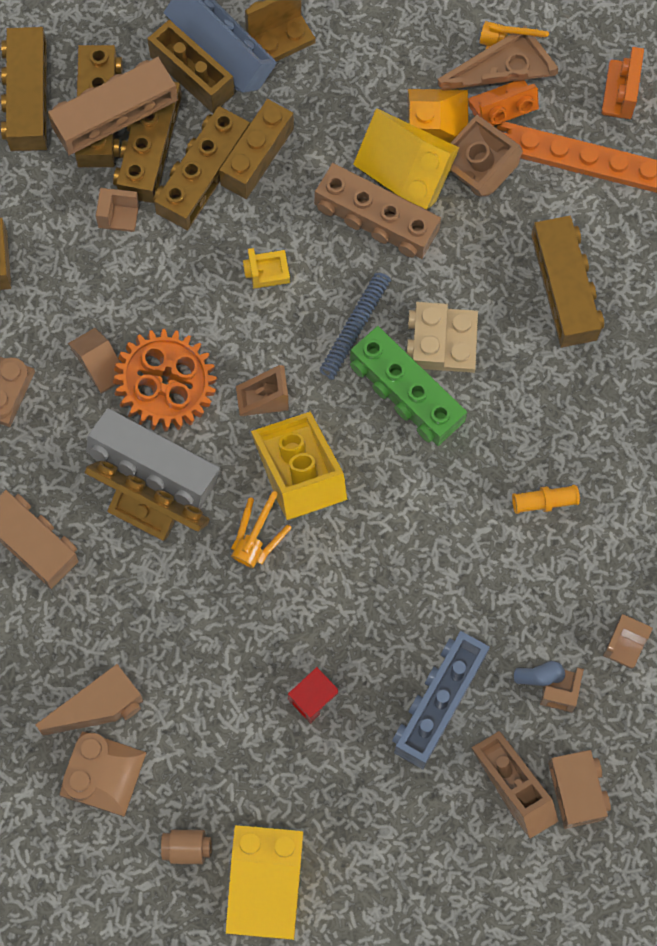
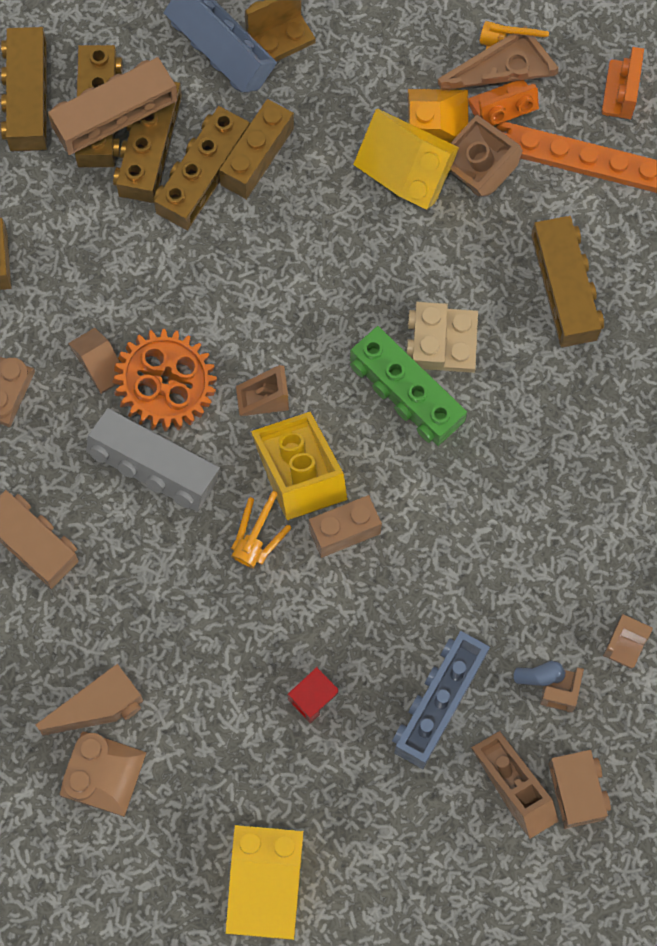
(117, 209): medium nougat panel -> none
(143, 506): pearl gold bracket -> none
(186, 846): medium nougat brick -> none
(191, 66): pearl gold brick -> none
(266, 268): yellow bracket -> none
(345, 526): none -> medium nougat brick
(352, 325): sand blue piece -> none
(376, 211): medium nougat brick -> none
(545, 499): light orange pin -> none

